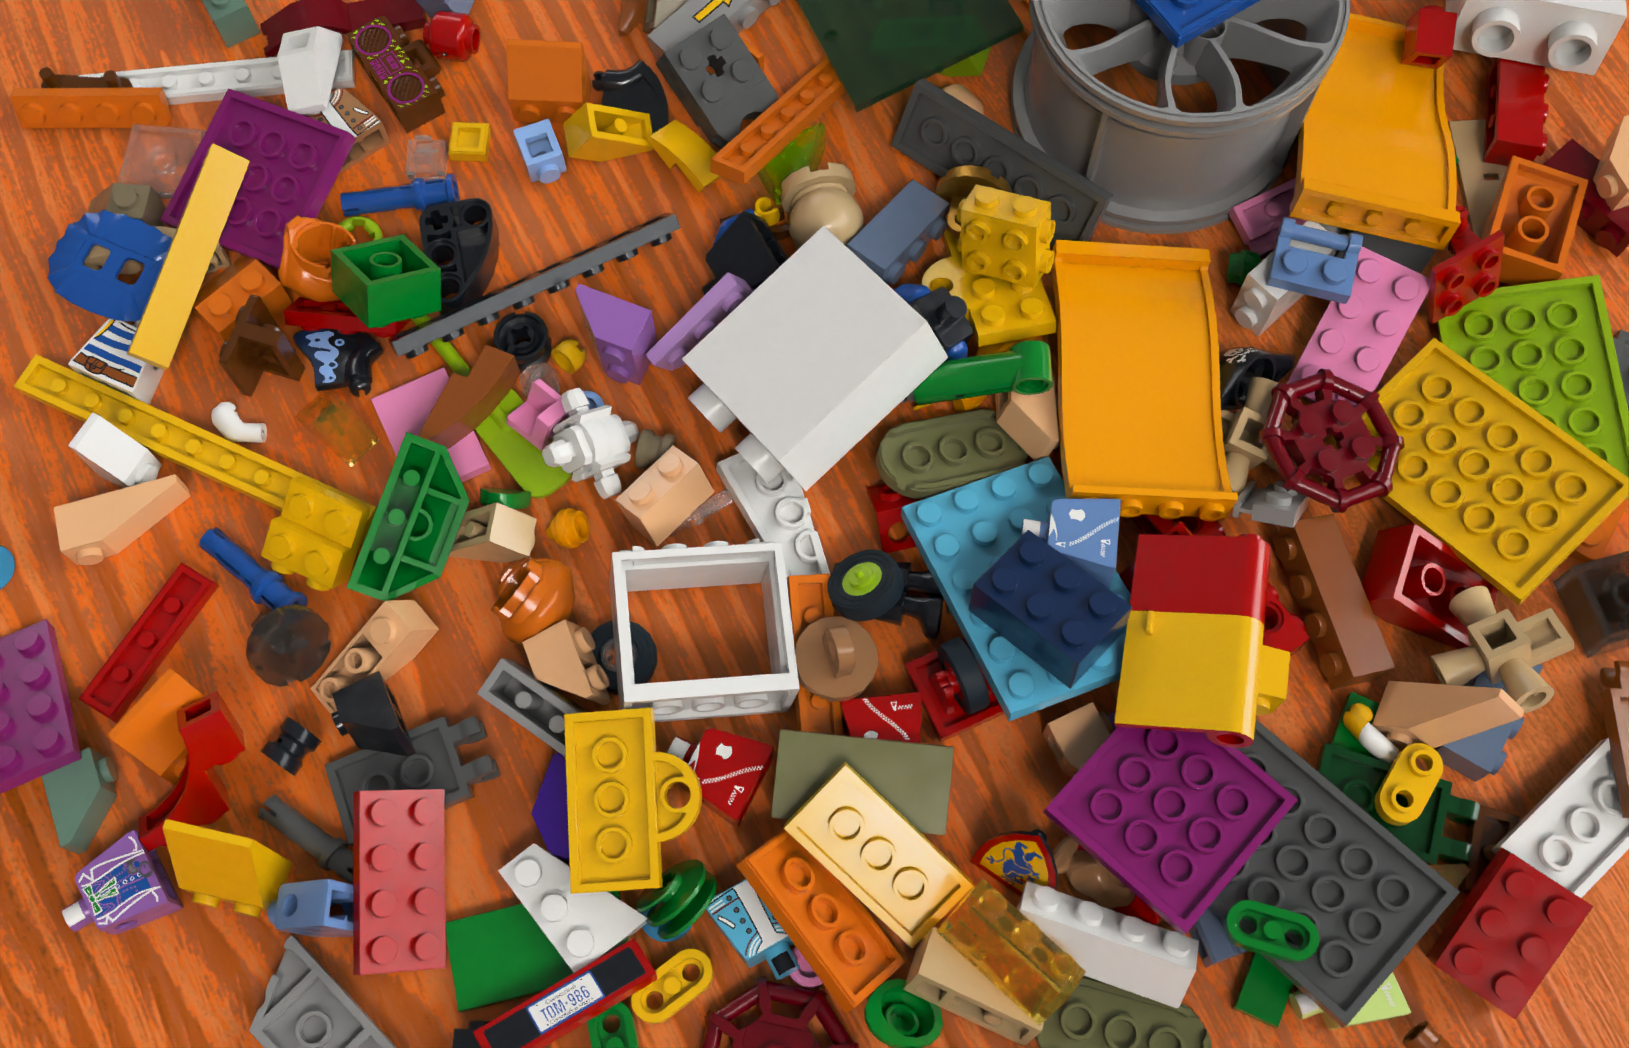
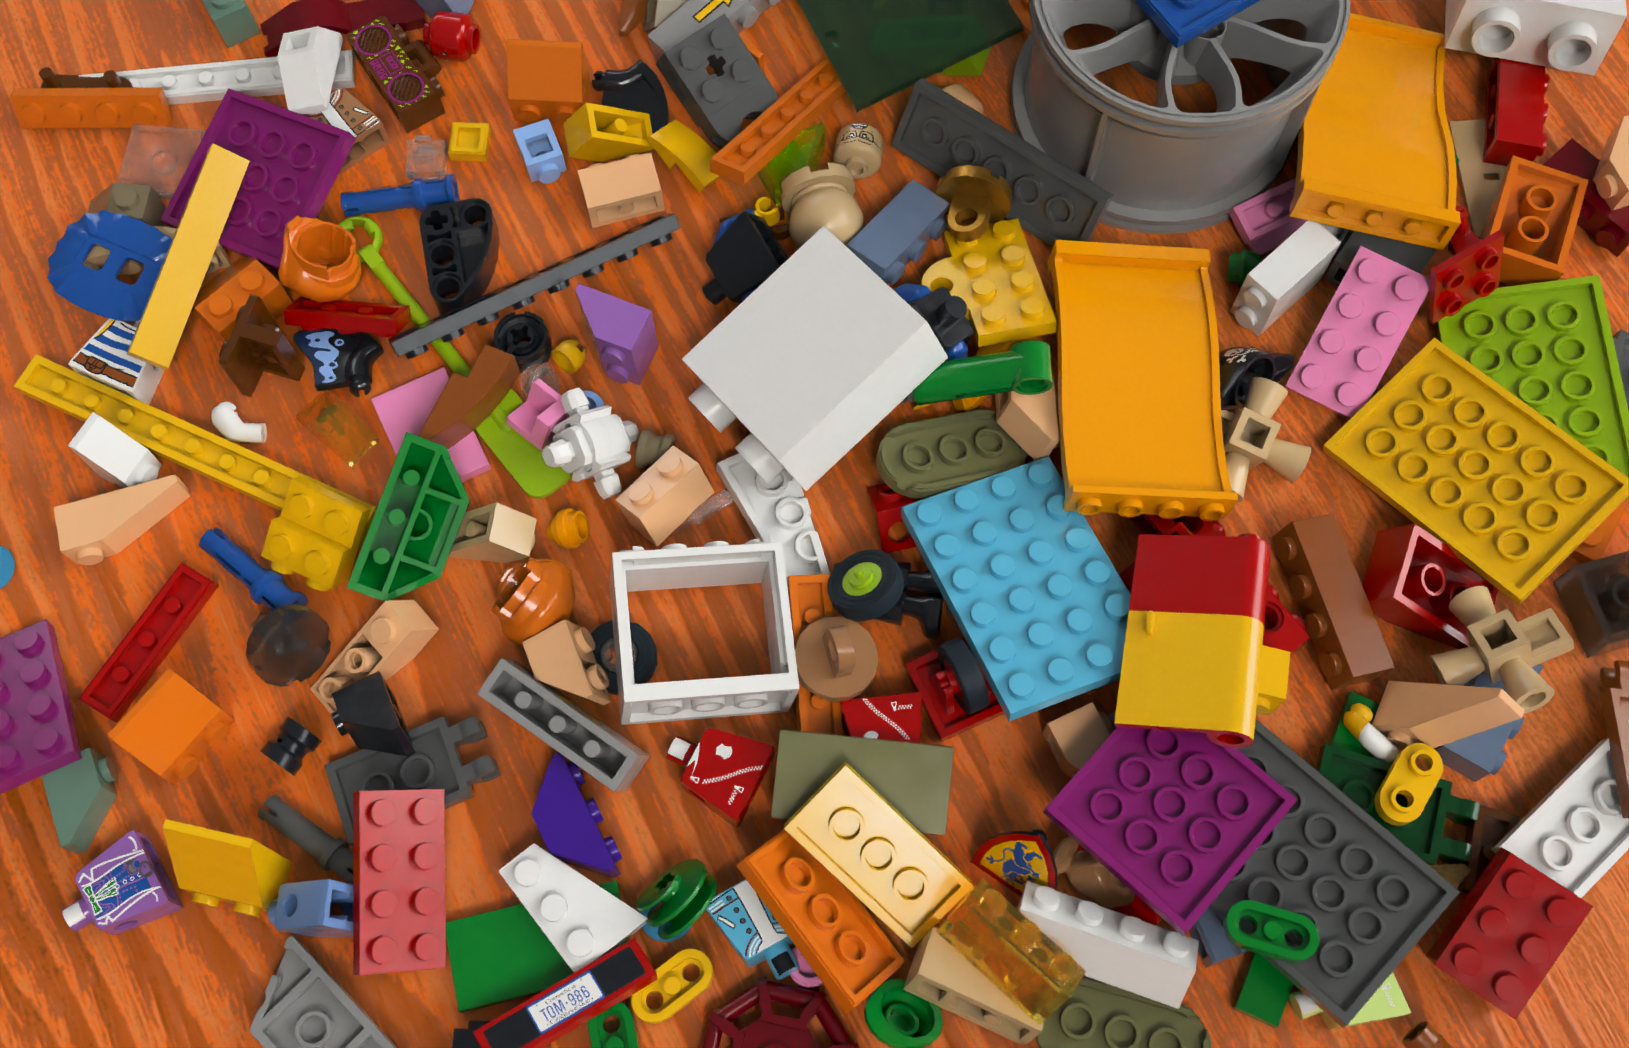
(199, 794): red arch -> none
(386, 280): green brick -> none
(510, 498): green tile -> none
(621, 189): none -> light nougat brick
(621, 800): yellow plate -> none
(699, 322): lavender plate -> none
(859, 147): none -> tan head
(1005, 235): yellow brick -> none
(1049, 608): dark blue brick -> none
(1083, 533): medium blue torso -> none
(1271, 504): light grey plate -> none
(1312, 271): medium blue plate -> none
(1348, 429): dark red plate -> none
(1429, 37): red brick -> none

